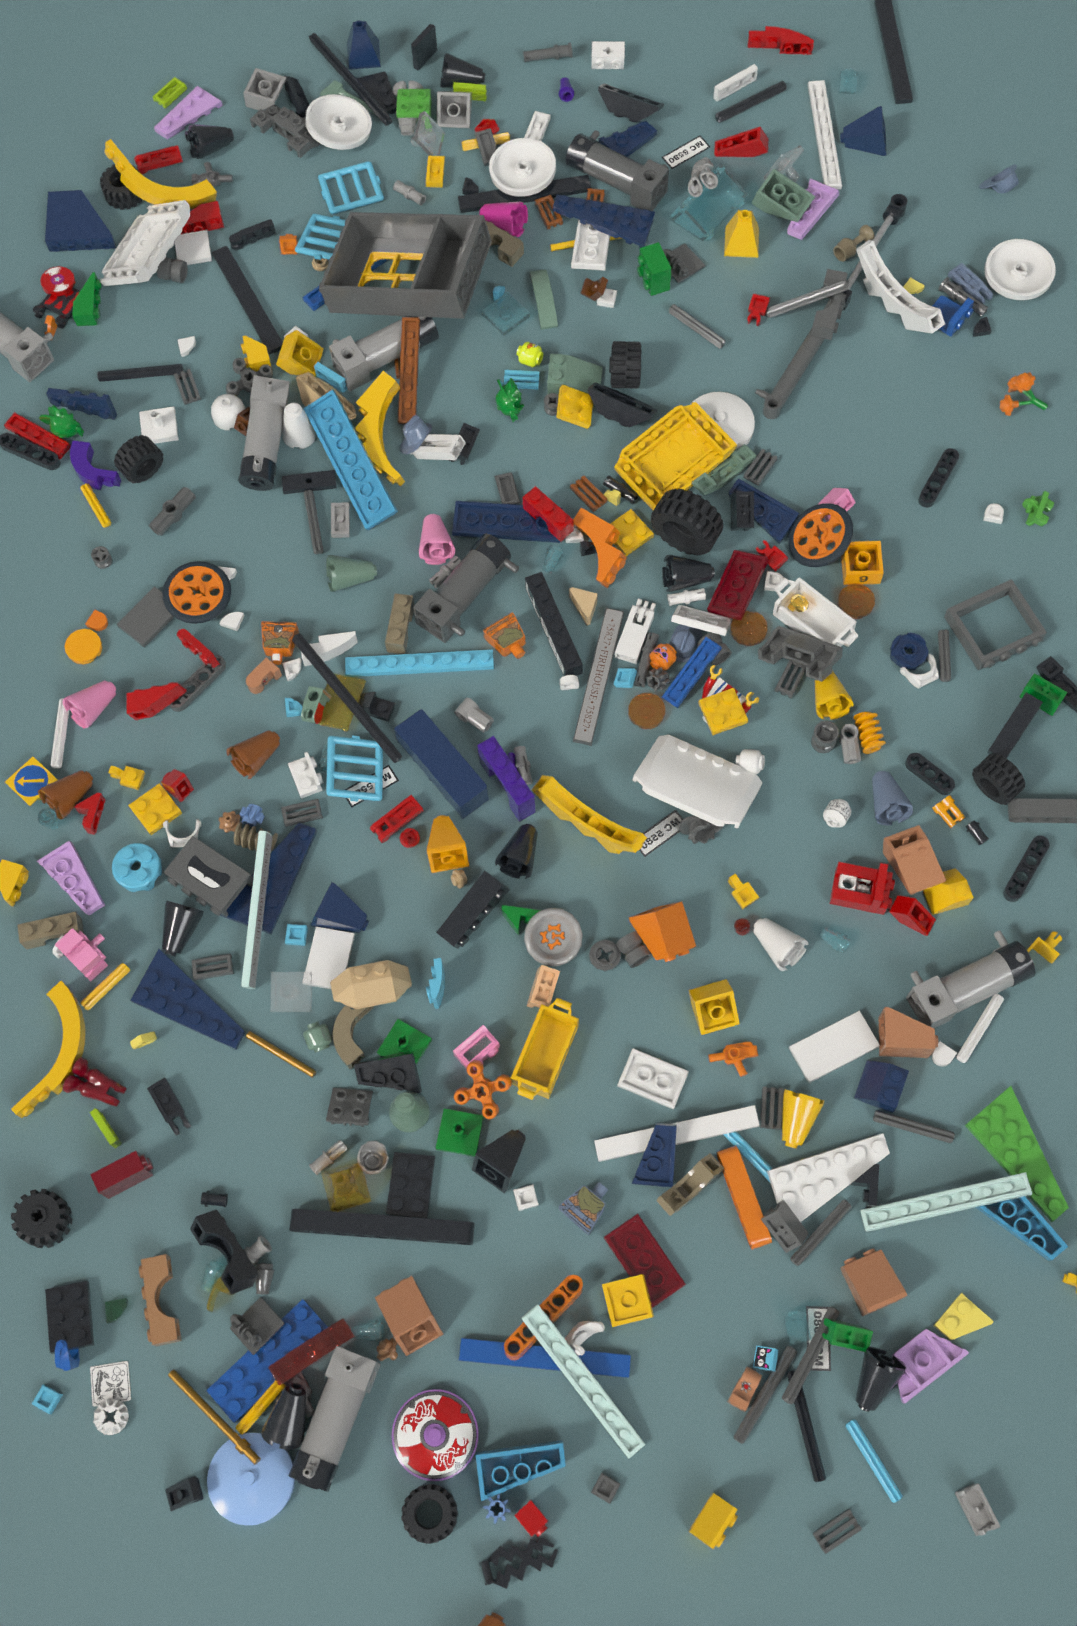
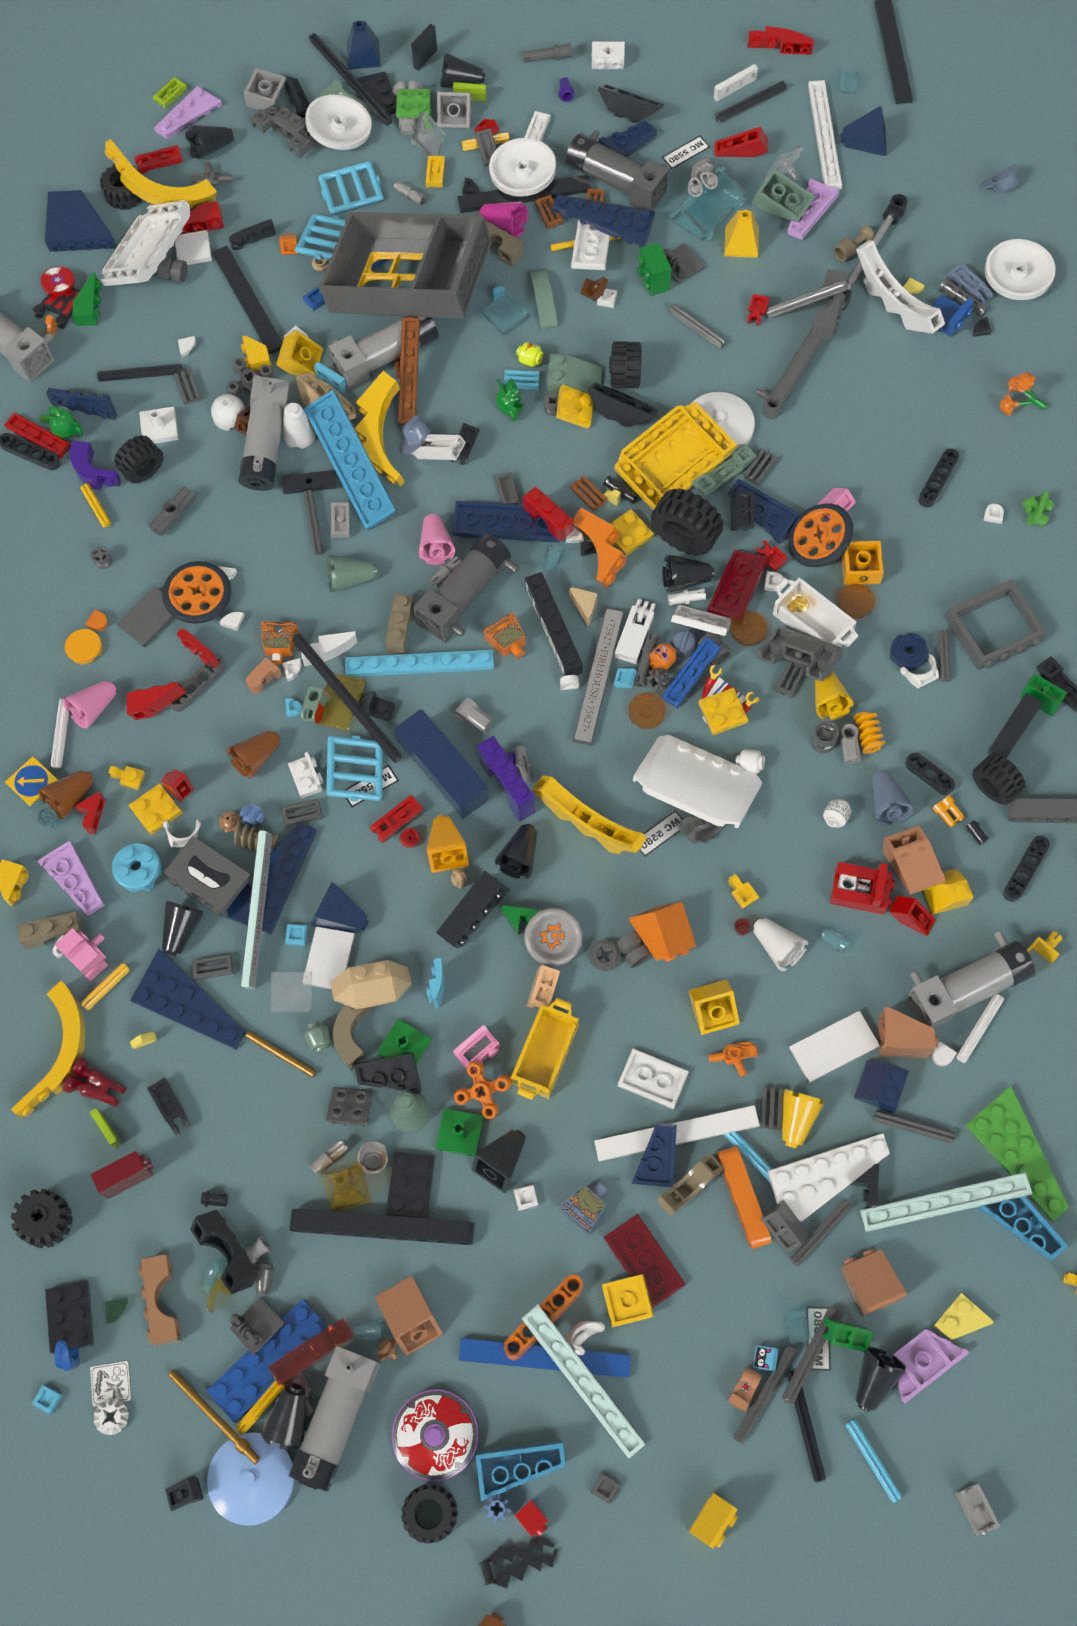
(849, 1534): dark grey tile -> none

